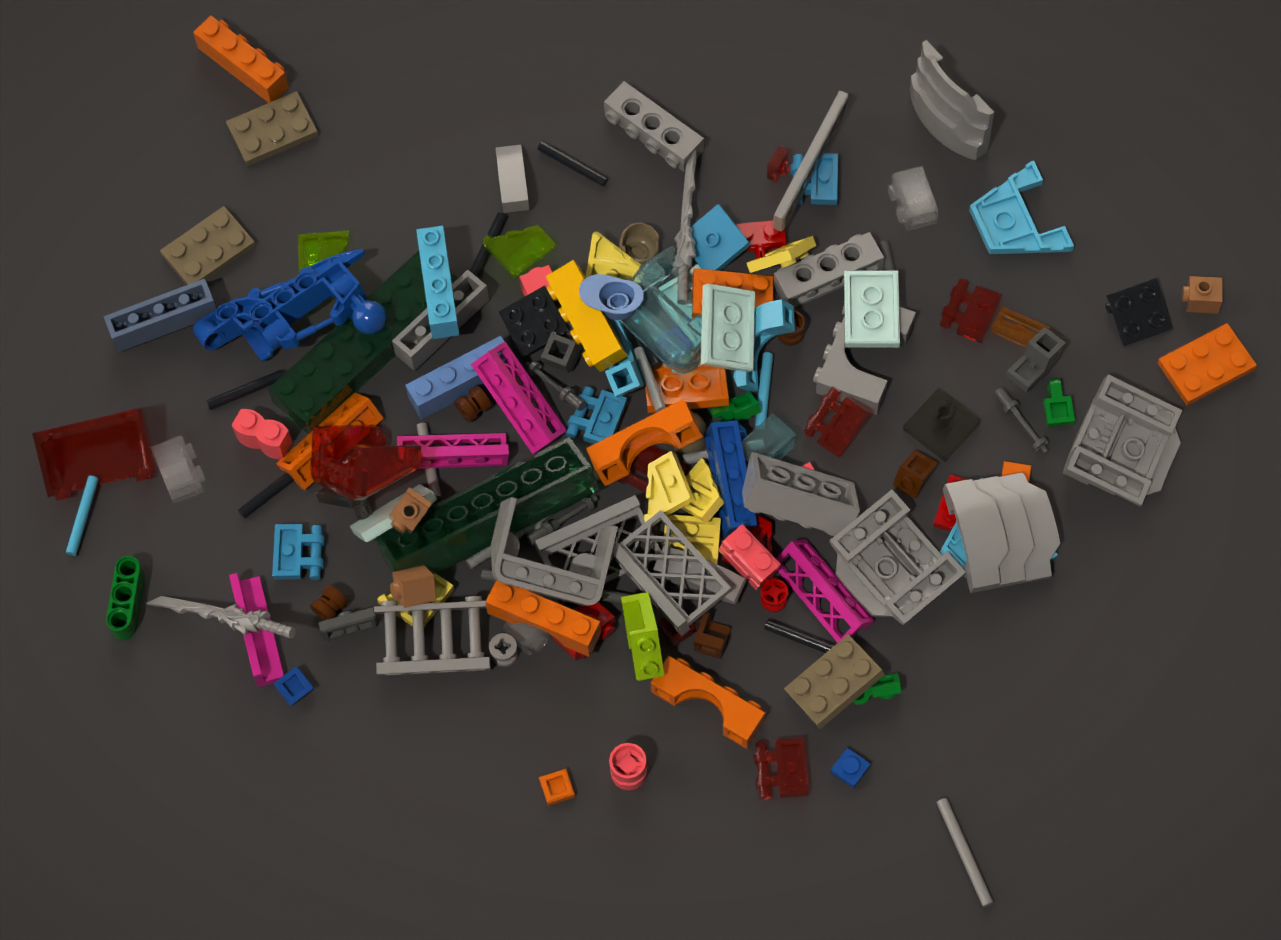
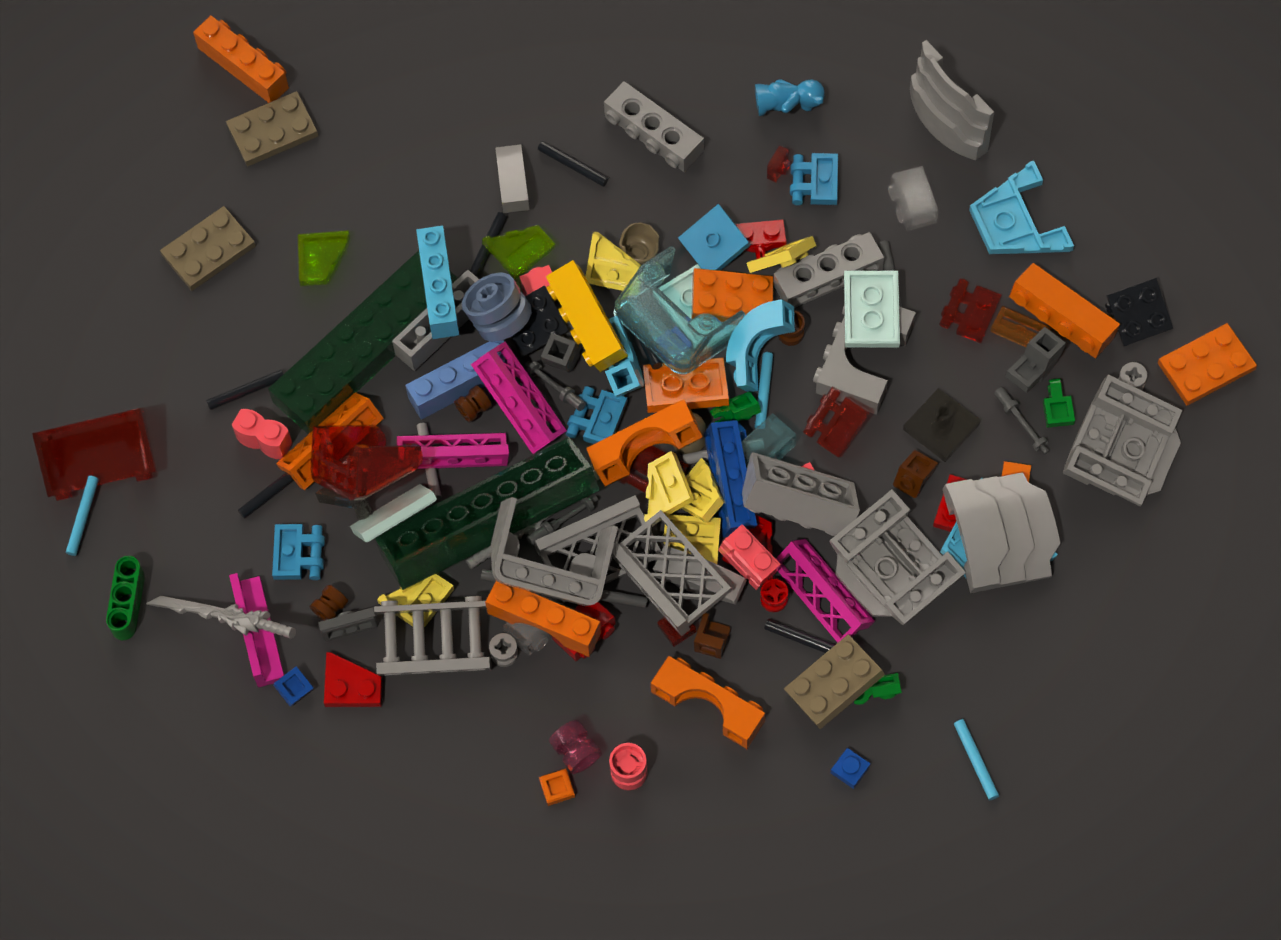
(160, 315): sand blue brick -> none
(177, 468): clear brick -> none
(268, 319): blue piece -> none
(350, 684): none -> red wing
(413, 586): medium nougat brick -> none
(417, 503): medium nougat brick -> none
(496, 307): none -> sand blue wheel
(573, 744): none -> clear pink wheel
(611, 295): medium blue piece -> none
(642, 636): lime panel -> none
(649, 379): light grey bar -> none
(684, 238): light grey sword -> none
(728, 328): light aqua tile -> none
(785, 96): none -> dark azure piece
(790, 768): clear red plate -> none
(810, 161): light grey tile -> none
(964, 852): light grey bar -> none
(976, 759): none -> medium azure bar
(1064, 310): none -> orange brick
(1135, 370): none -> light grey wheel
(1203, 294): medium nougat brick -> none

